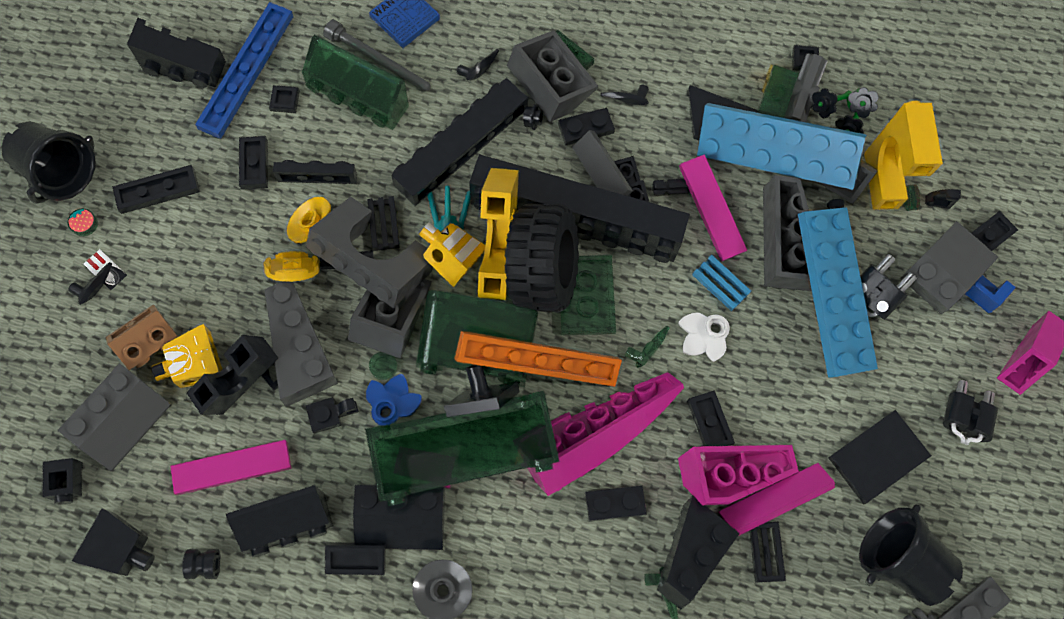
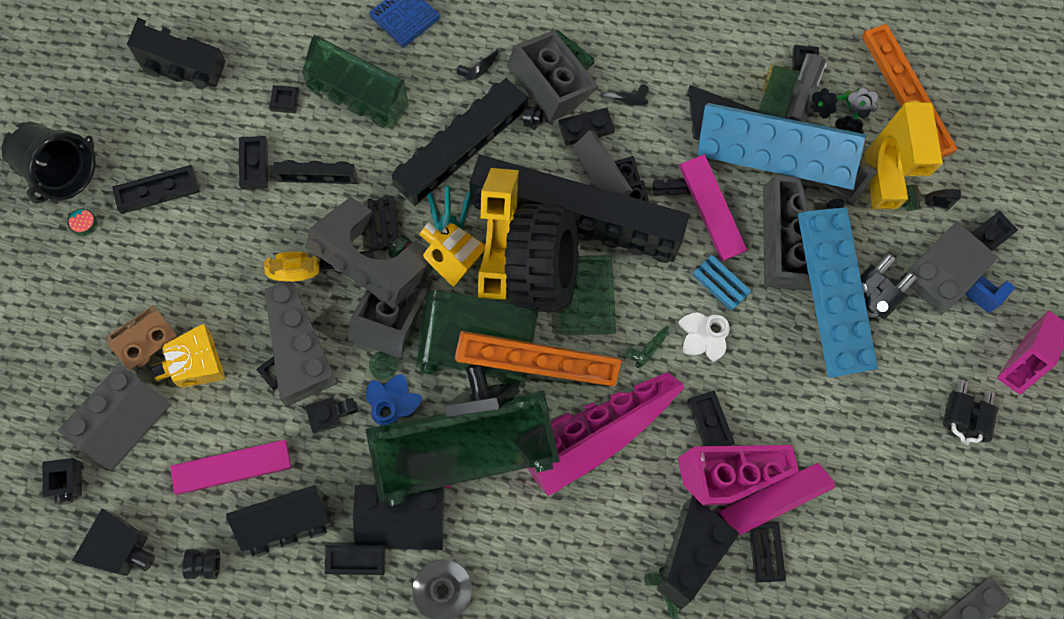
(92, 287): black bar -> none
(98, 261): sticker -> none
(219, 391): black arch -> none
(244, 70): blue plate -> none
(305, 217): yellow dish -> none
(335, 32): dark grey piece -> none
(398, 246): none -> clear green tile
(615, 503): black plate -> none
(879, 457): black tile -> none
(902, 78): none -> orange plate
(909, 556): black piece -> none

